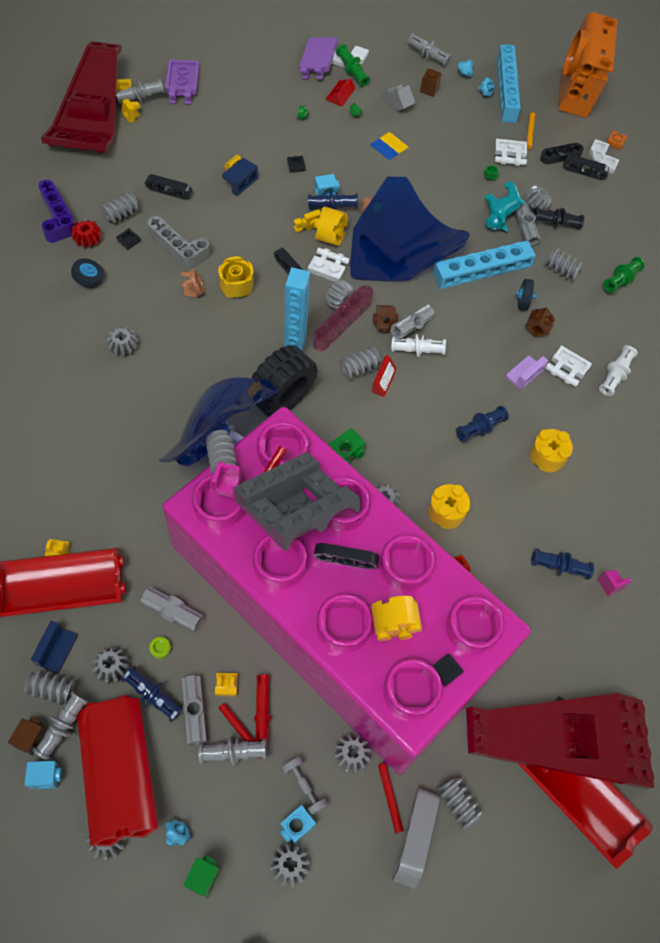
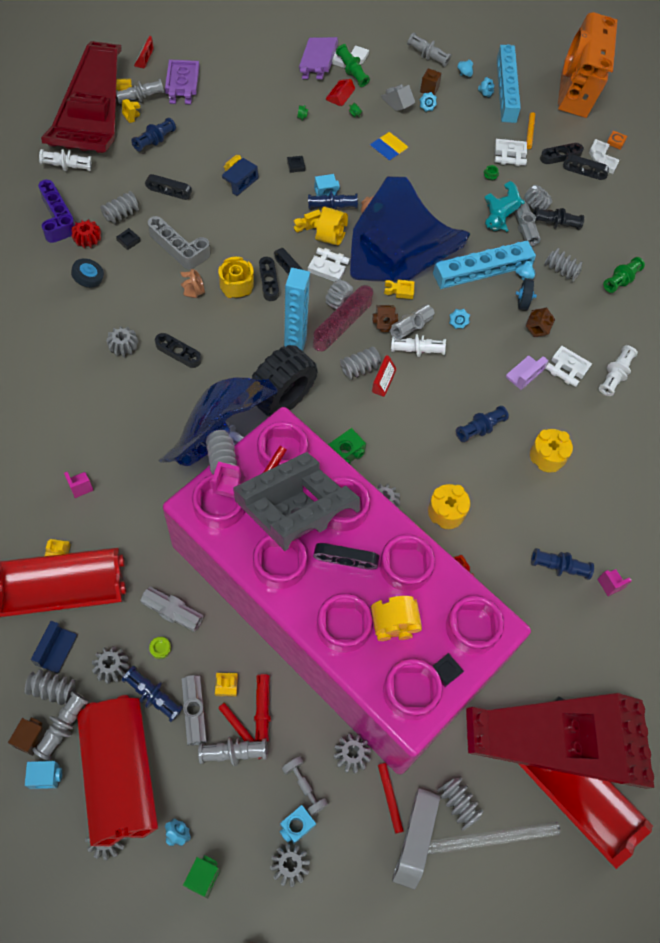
(65, 160): none -> white piece
(79, 484): none -> dark pink panel
(145, 53): none -> red slope
(153, 134): none -> dark blue piece
(181, 357): none -> black beam
(267, 284): none -> black beam
(402, 288): none -> yellow plate
(428, 101): none -> medium azure piece
(459, 318): none -> medium azure piece
(494, 837): none -> clear axle
(526, 270): none -> medium azure piece

